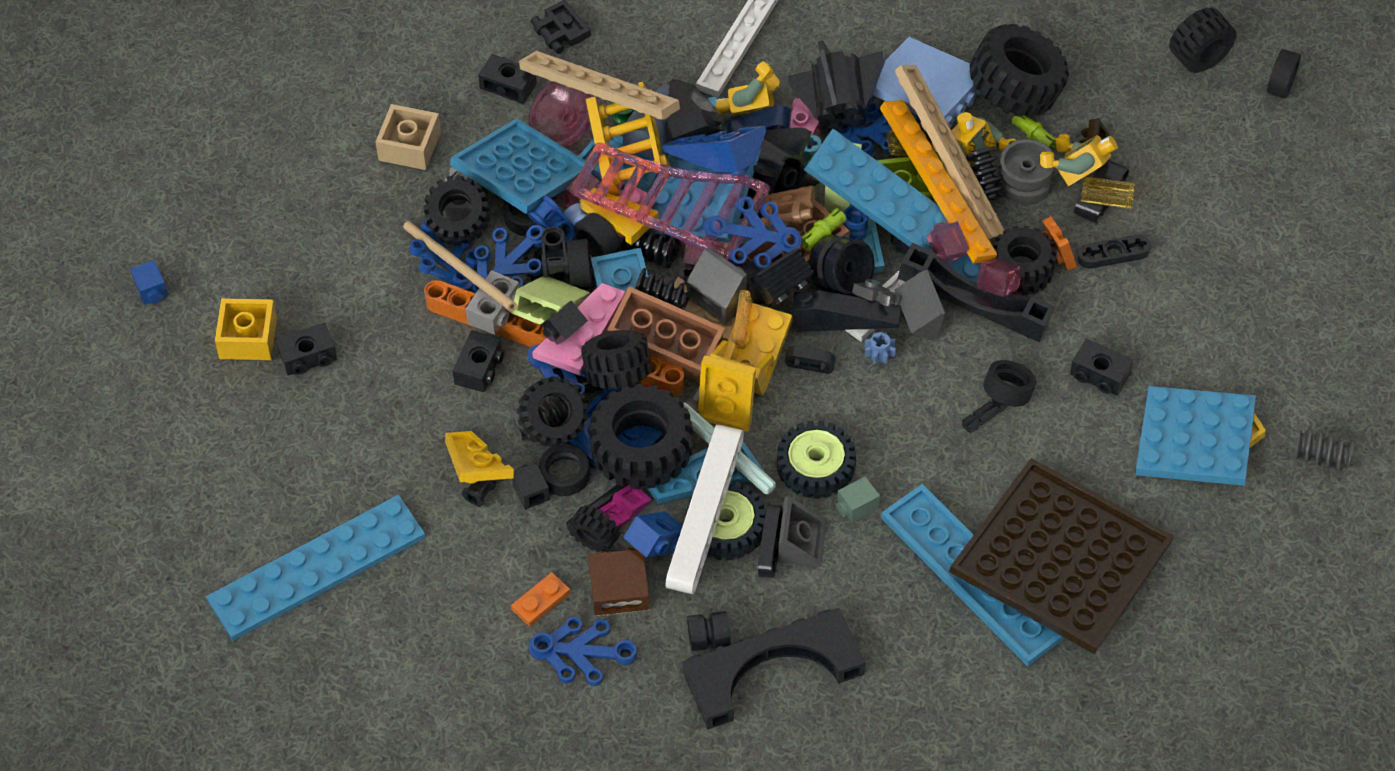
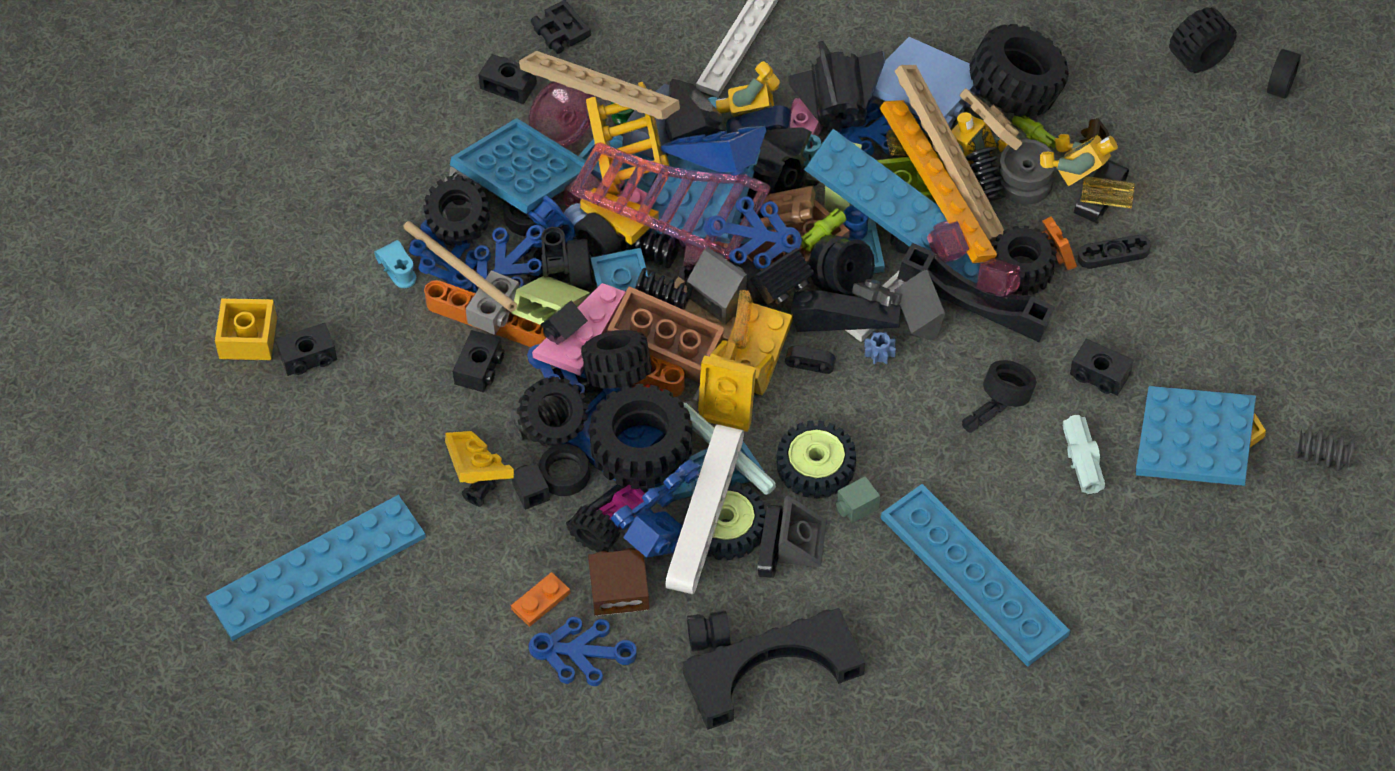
(149, 282): blue brick -> none
(397, 264): none -> medium azure piece
(408, 137): tan brick -> none
(663, 495): none -> blue plant
(994, 119): none -> tan wing
(1061, 555): dark brown plate -> none
(1083, 454): none -> light aqua piece

